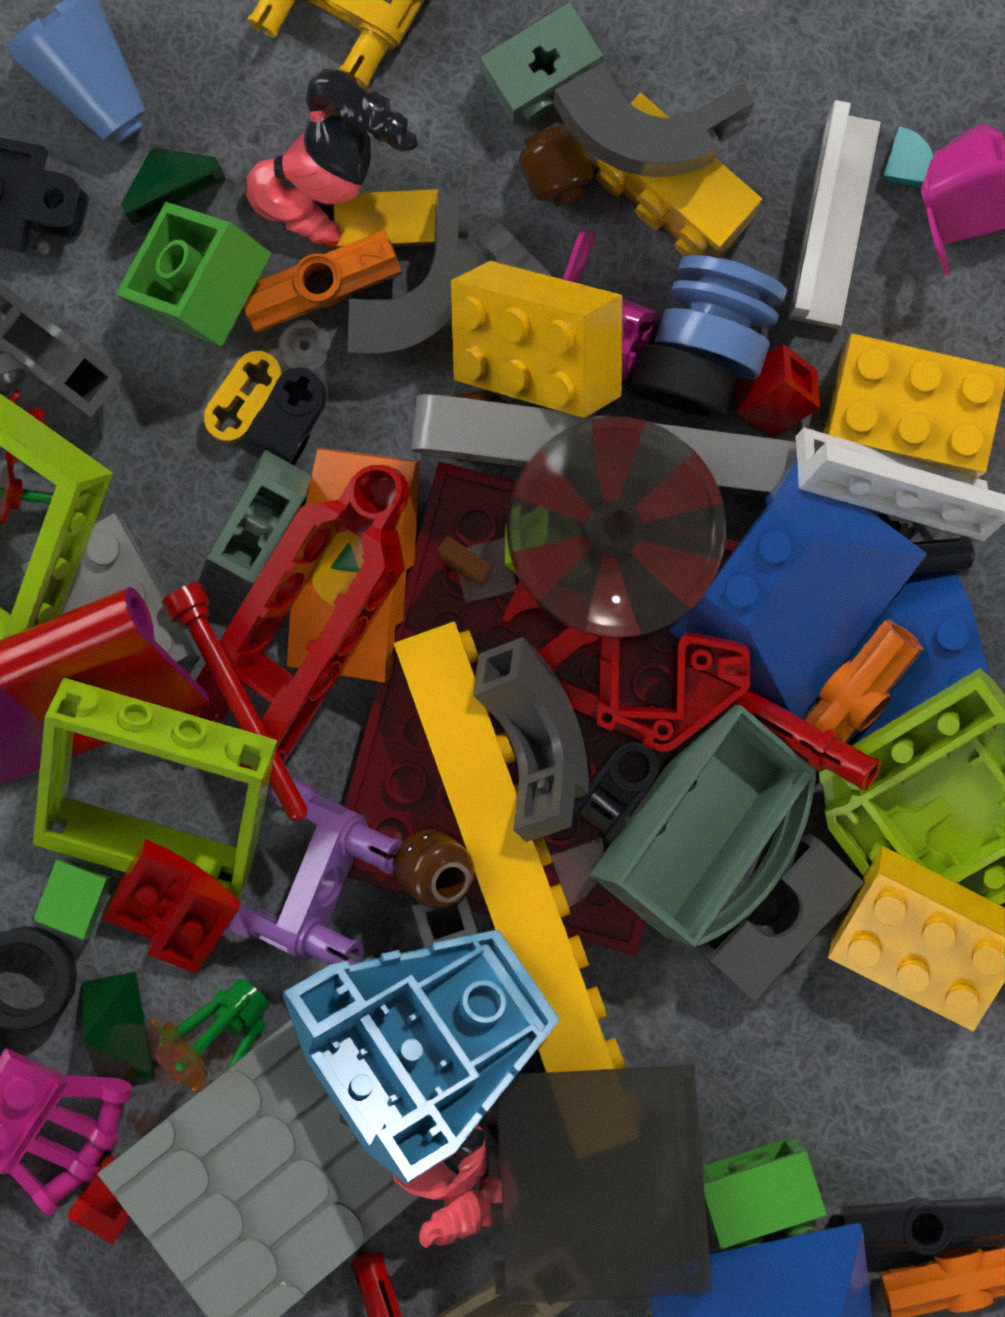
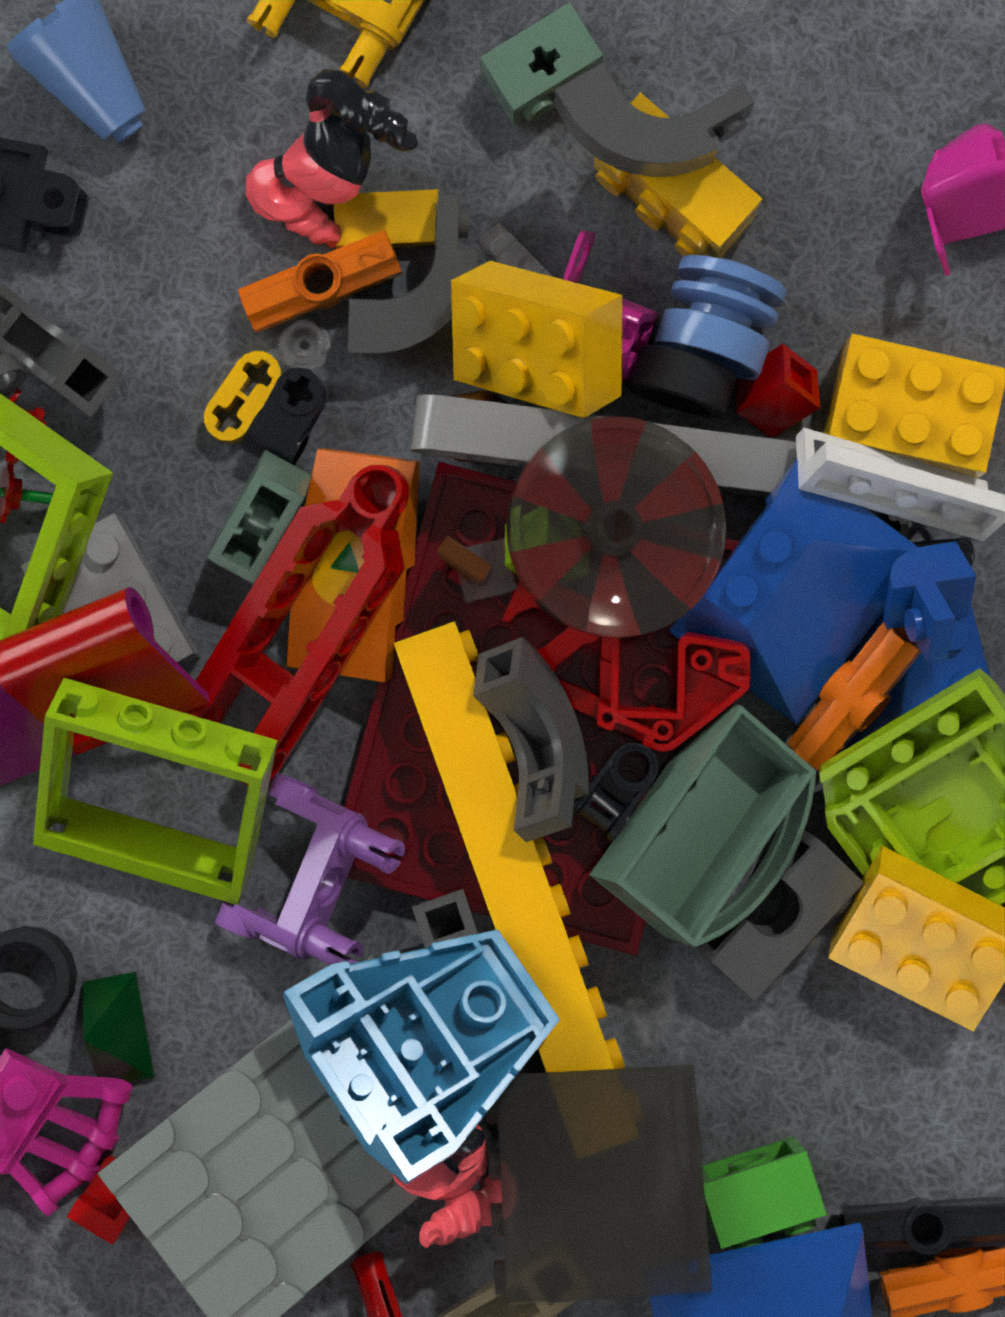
(73, 898): bright green panel -> none
(169, 178): dark green slope -> none
(172, 906): red slope -> none
(190, 610): red piece -> none
(194, 273): bright green brick -> none
(233, 1011): green plant -> none
(434, 868): reddish brown head -> none
(556, 166): reddish brown head -> none
(574, 869): clear tile -> none
(821, 747): red pin -> none
(834, 218): white fence -> none
(908, 158): teal tile -> none
(927, 594): none -> blue brick

